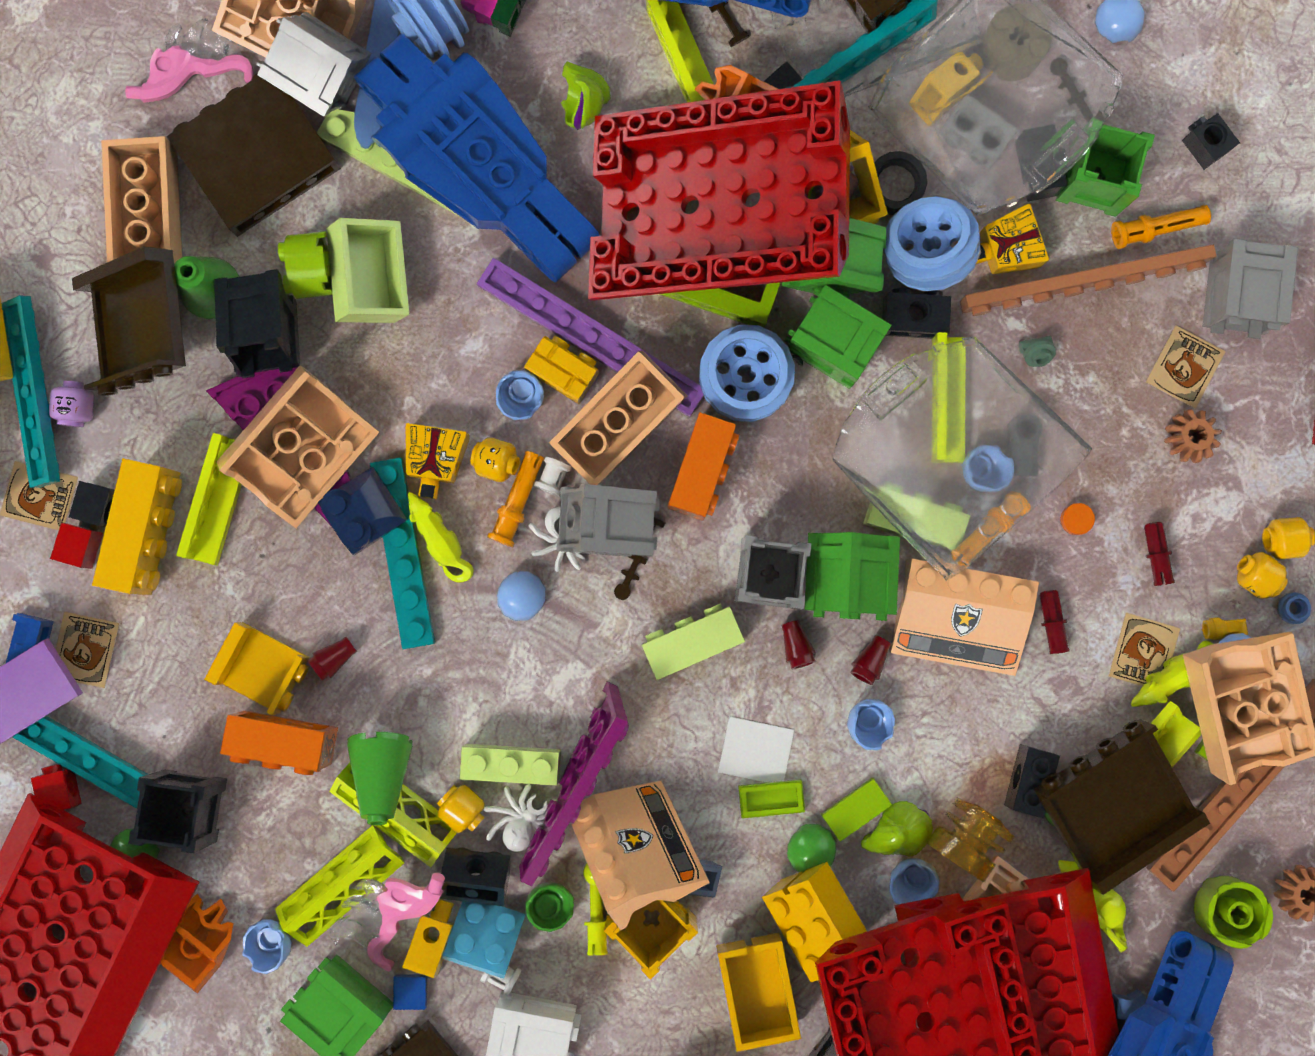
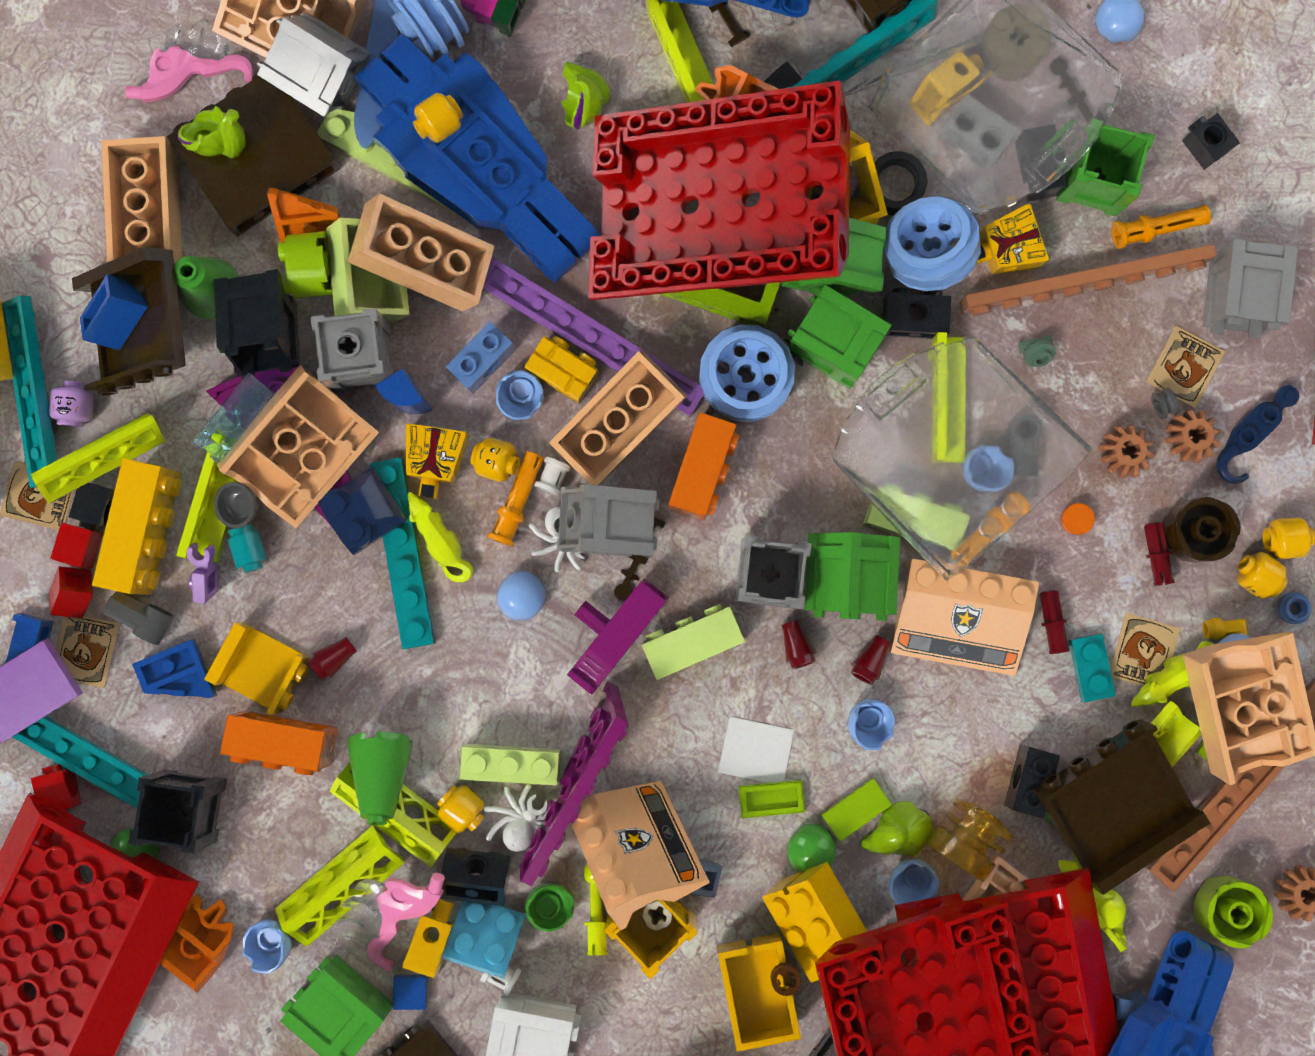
(70, 592): none -> red panel
(97, 458): none -> neon yellow fence
(112, 313): none -> blue brick
(145, 620): none -> dark grey piece
(175, 672): none -> blue wing
(204, 578): none -> medium lavender plate
(214, 133): none -> lime hair
(233, 417): none -> clear light blue plate
(235, 505): none -> dark grey piece
(246, 548): none -> teal brick
(299, 214): none -> orange wing
(370, 359): none -> light grey container
(403, 393): none -> blue brick
(421, 253): none -> light nougat brick
(437, 117): none -> yellow head
(481, 357): none -> medium blue brick
(614, 635): none -> magenta piece
(661, 921): none -> white bush
(789, 988): none -> reddish brown bush
(1092, 668): none -> teal plate
(1131, 463): none -> nougat gear
(1165, 403): none -> dark grey bush
(1219, 534): none -> dark brown brick
(1254, 430): none -> dark blue piece

